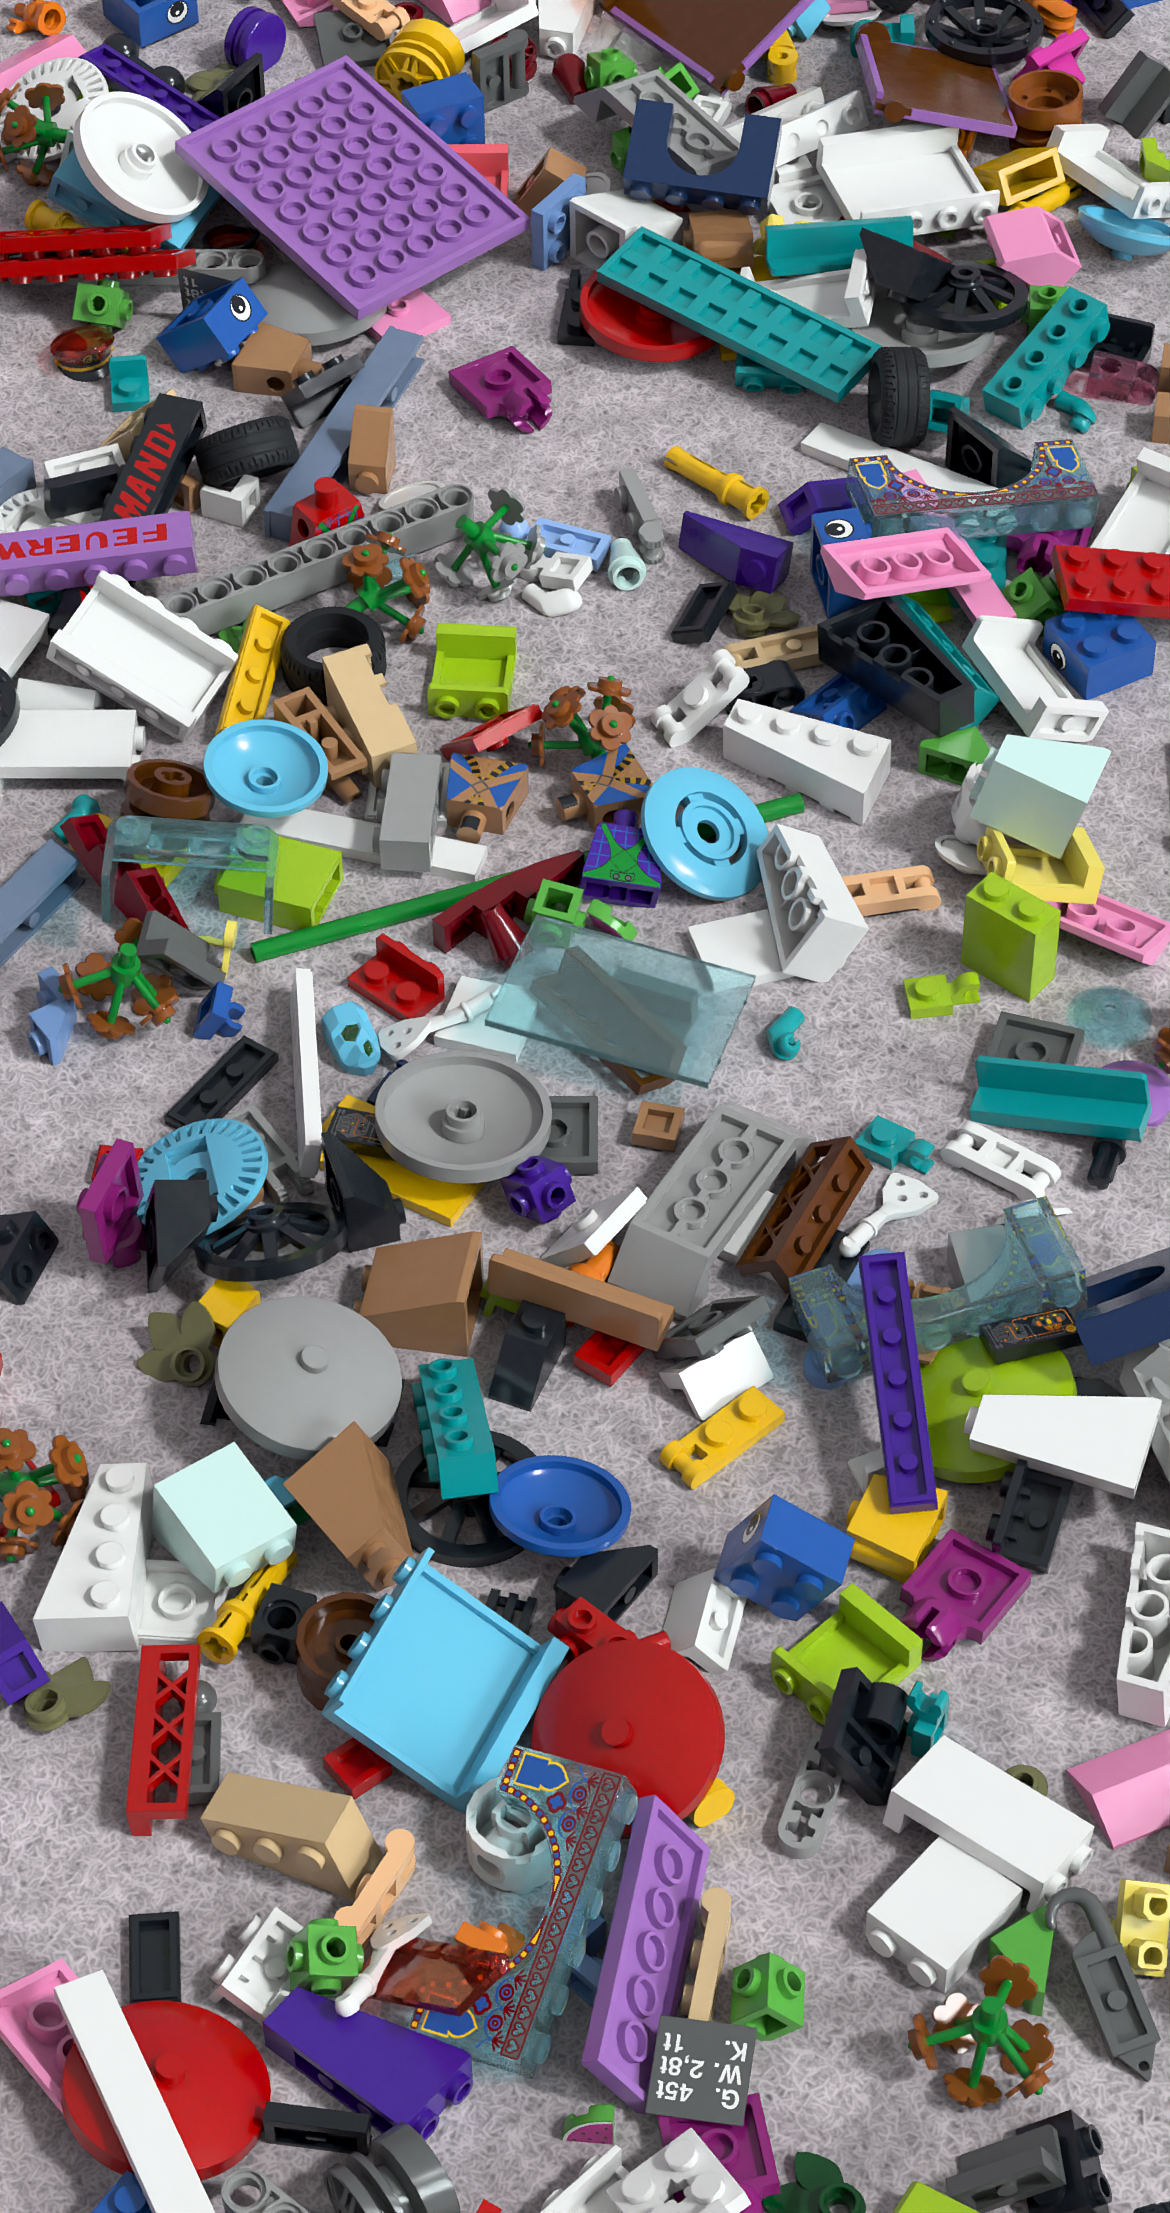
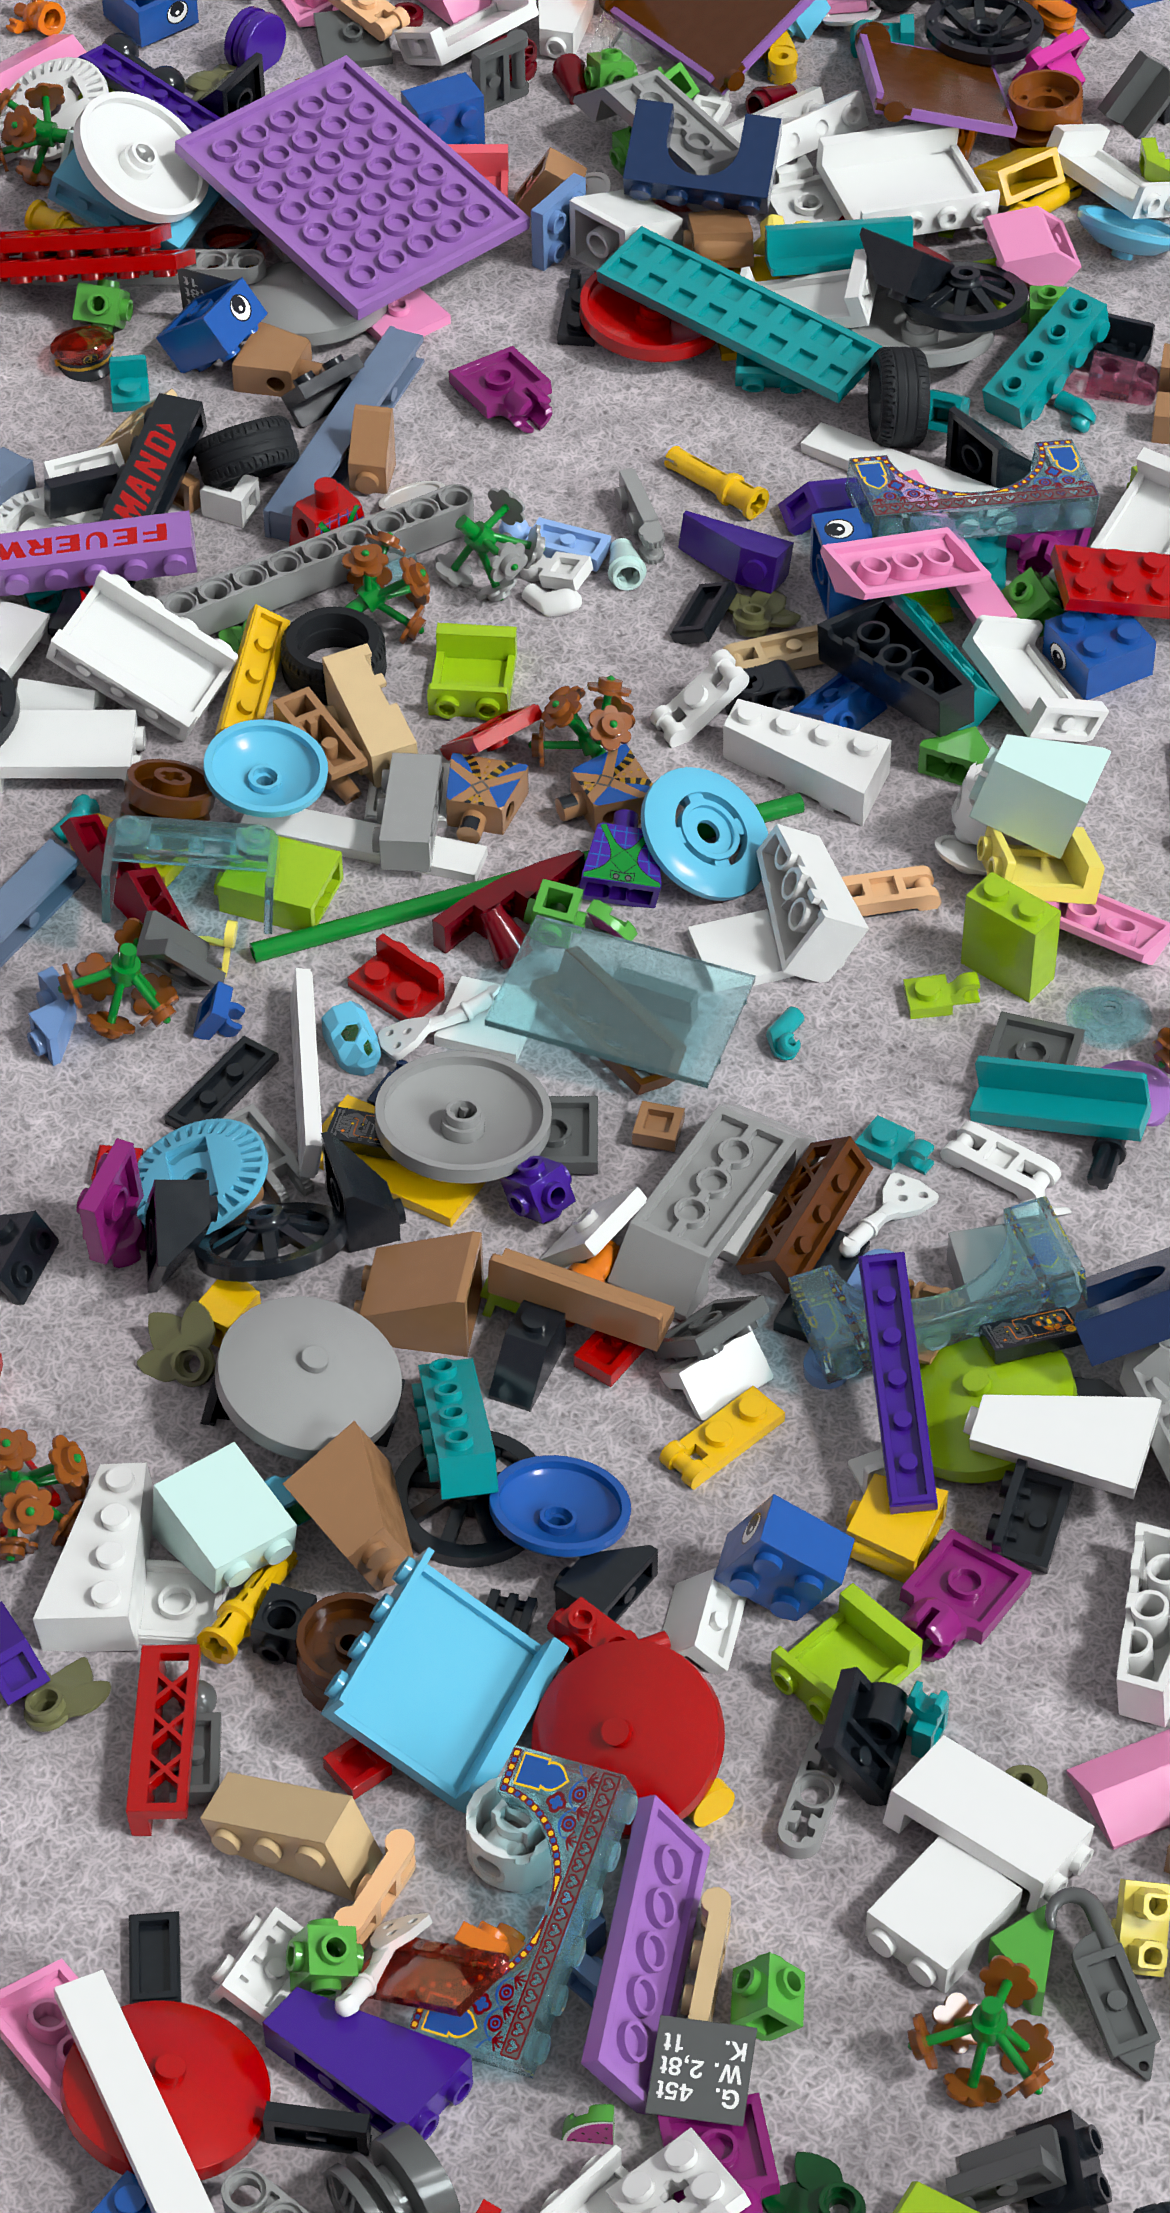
(419, 55): yellow wheel -> none

